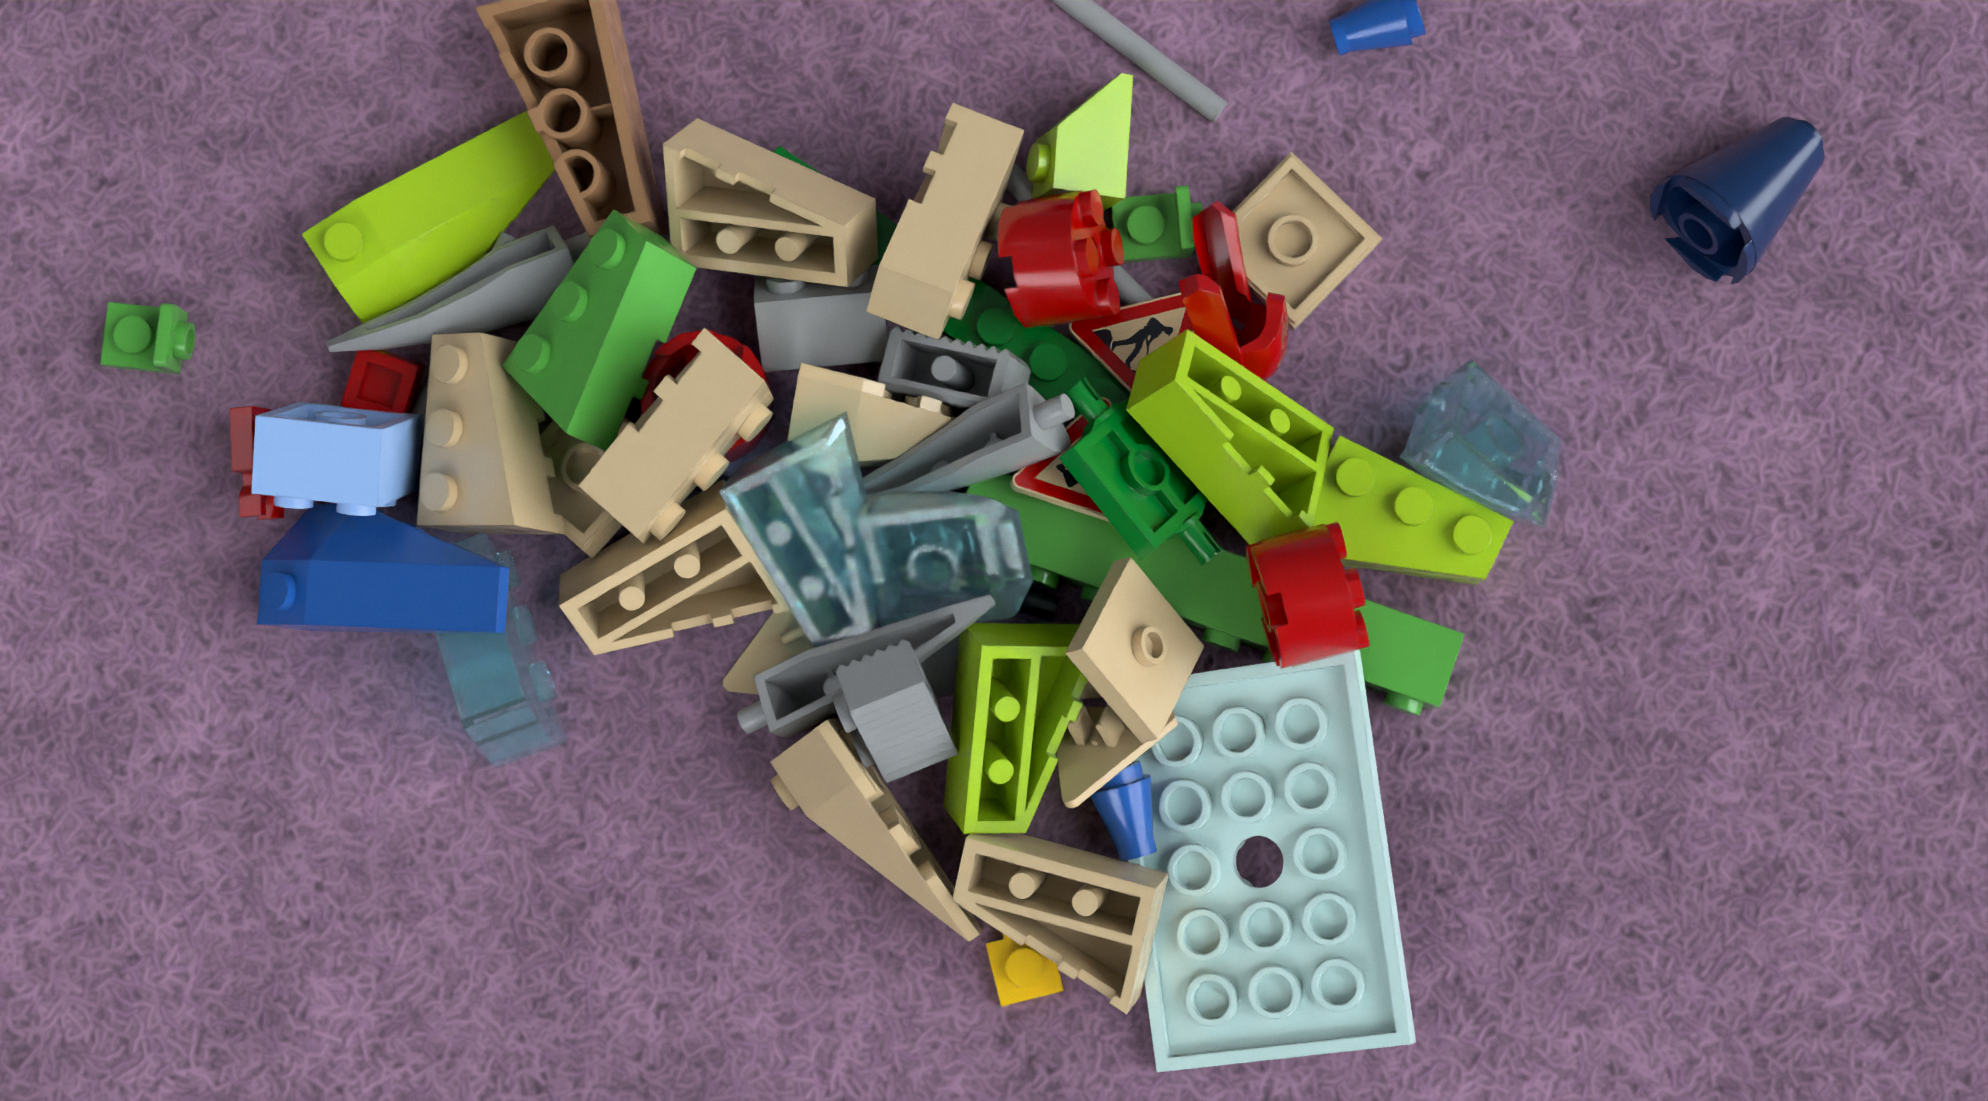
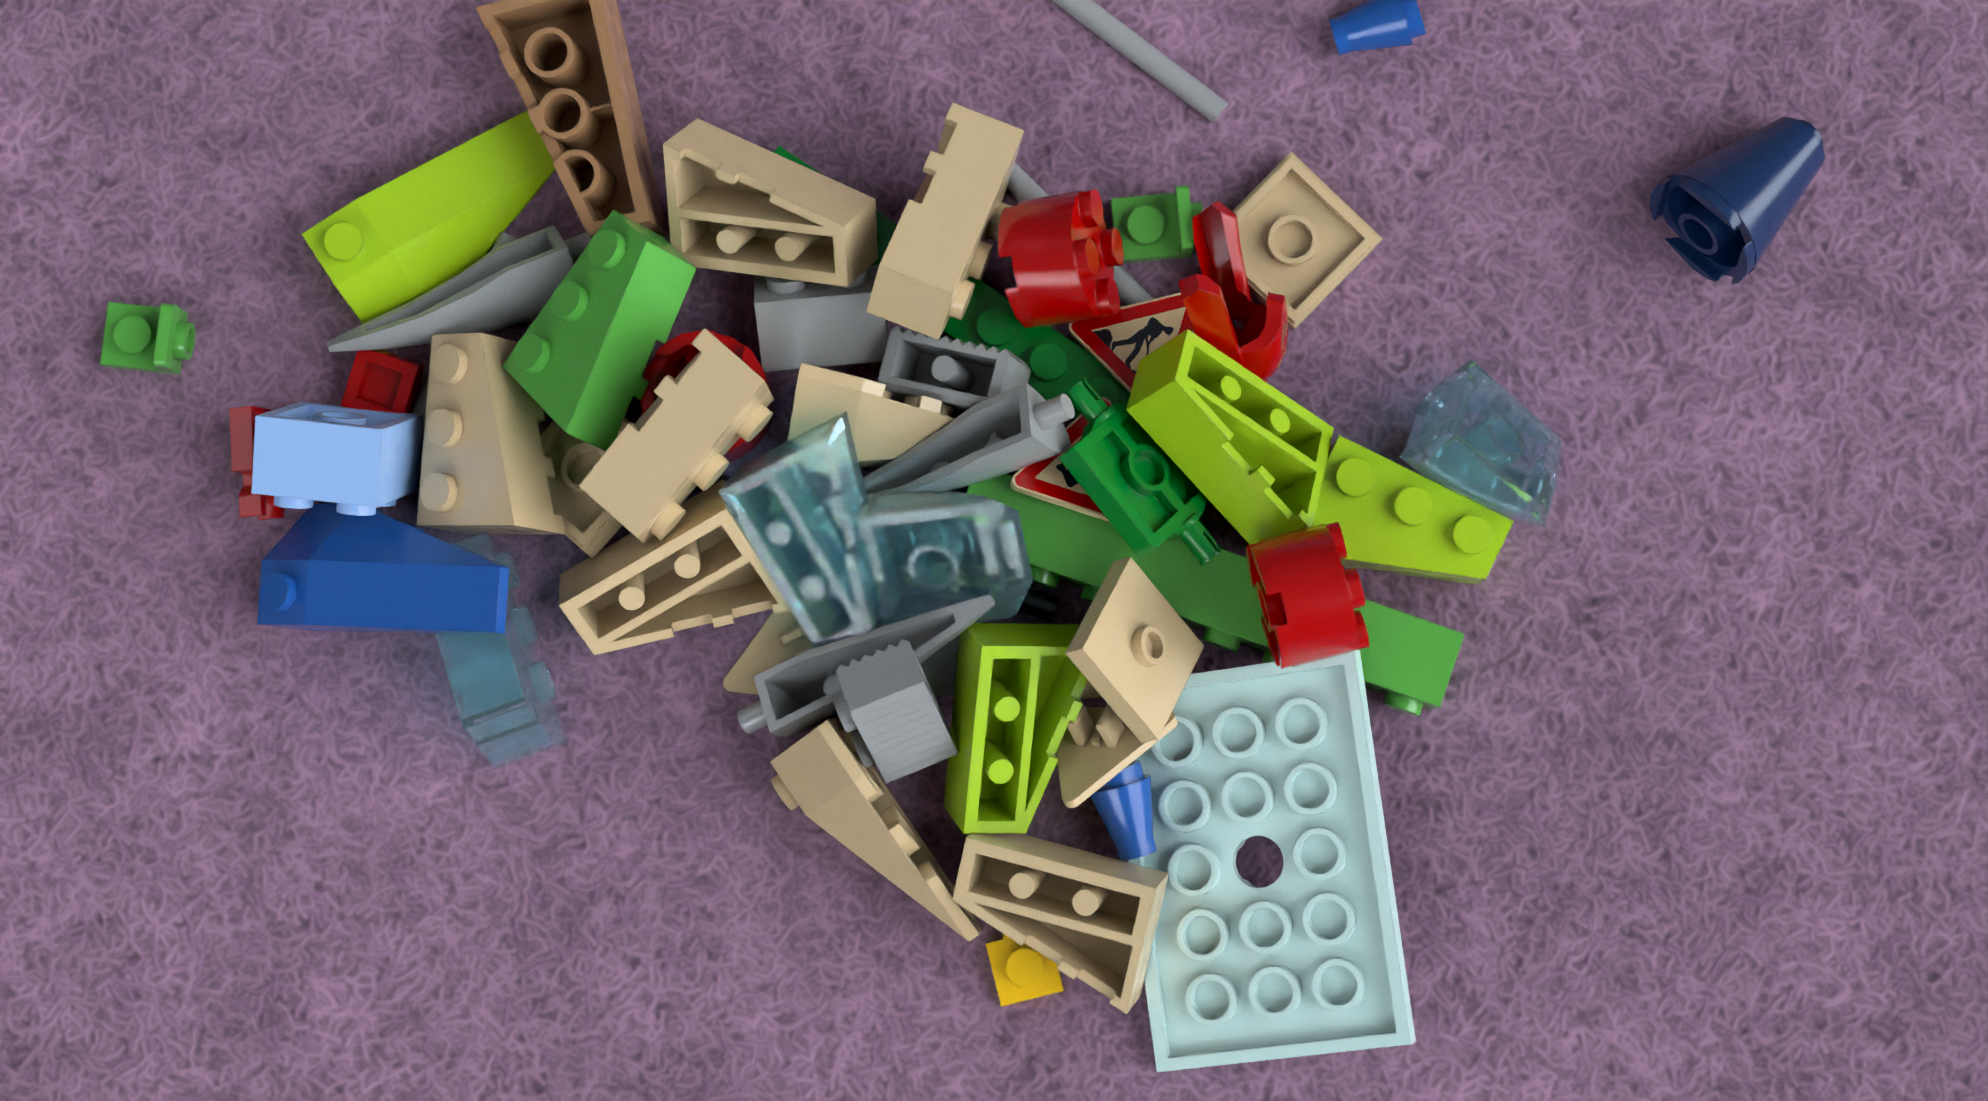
(1087, 147): lime slope -> none

